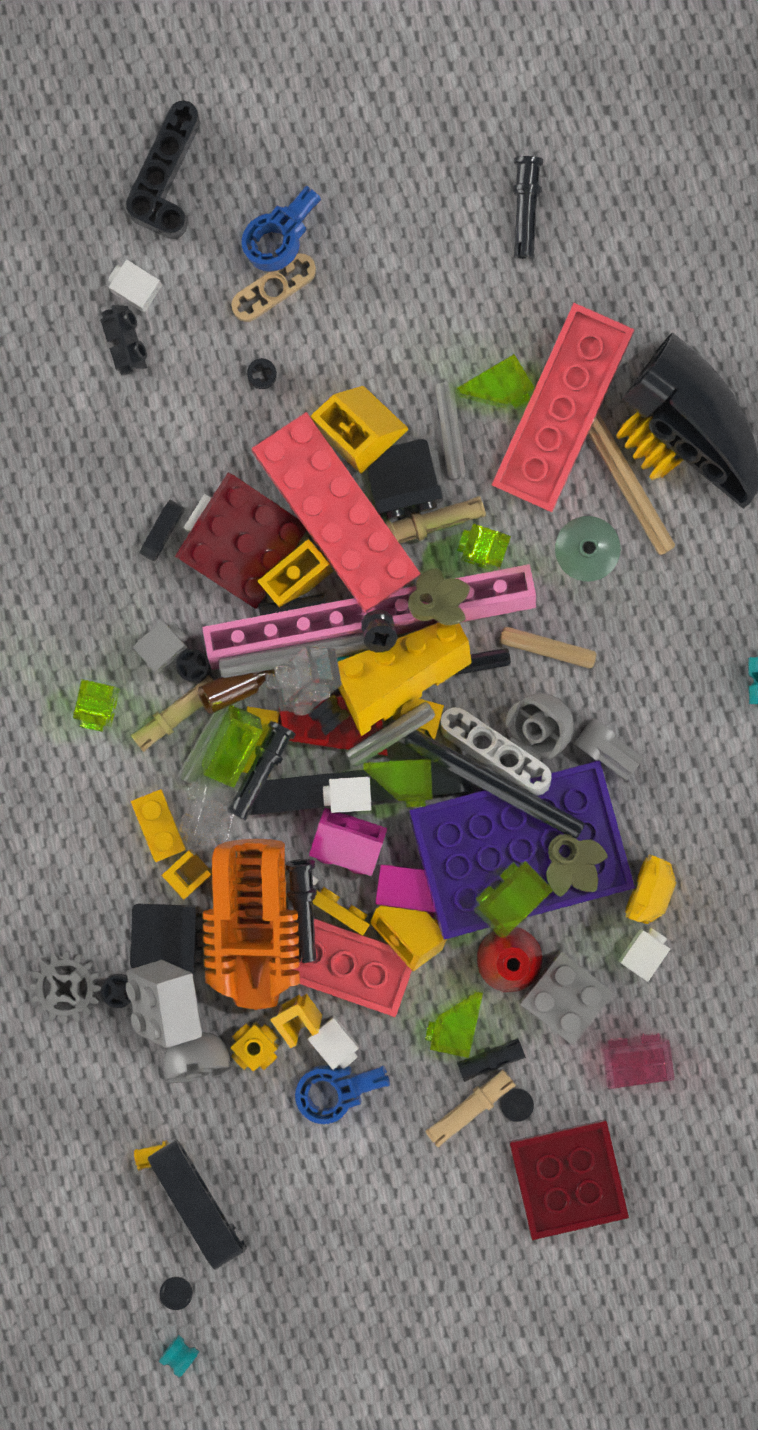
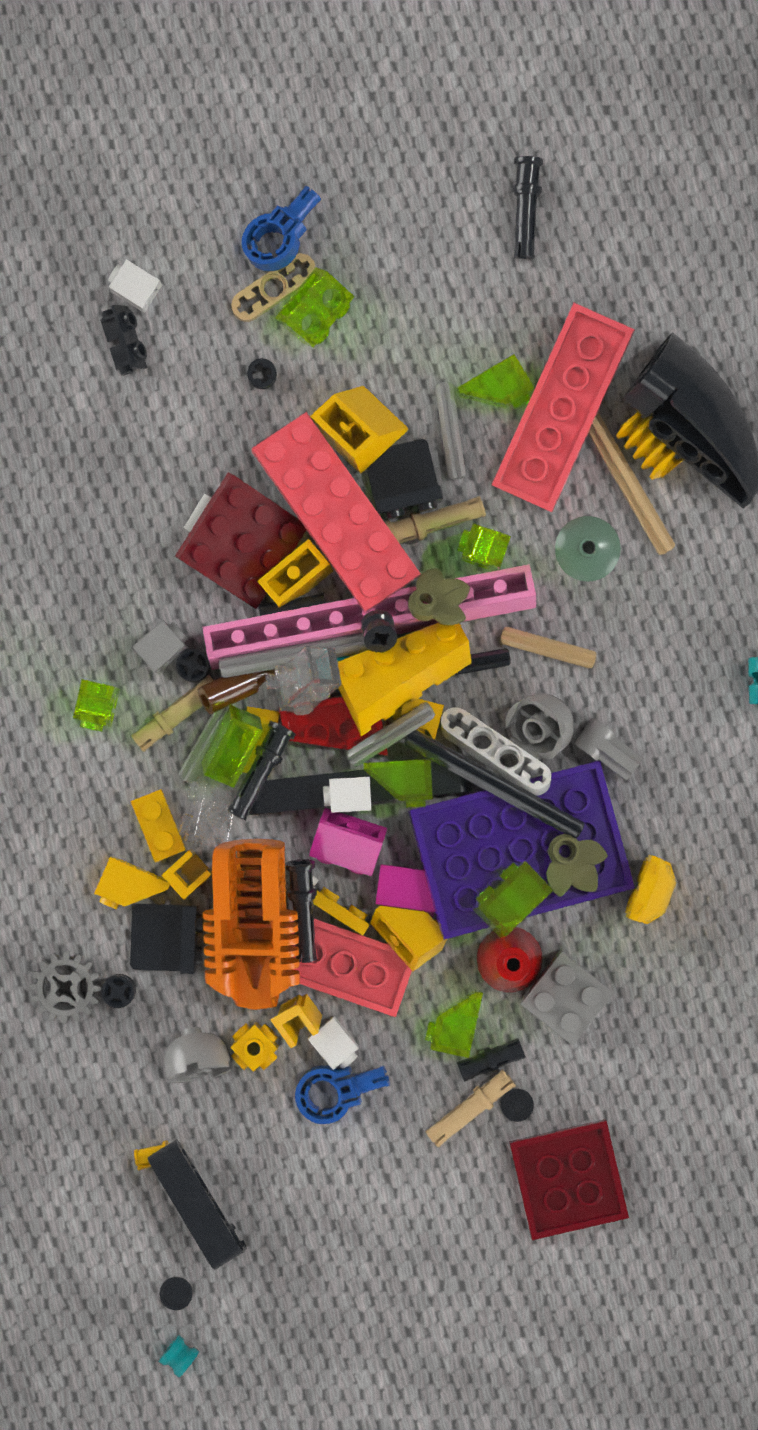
(127, 884): none -> yellow slope
(162, 530): black beam -> none
(163, 1003): light grey brick -> none
(169, 166): black beam -> none
(309, 300): none -> clear neon green brick
(329, 715): black wheel -> none
(637, 1062): clear pink brick -> none
(645, 953): white brick -> none

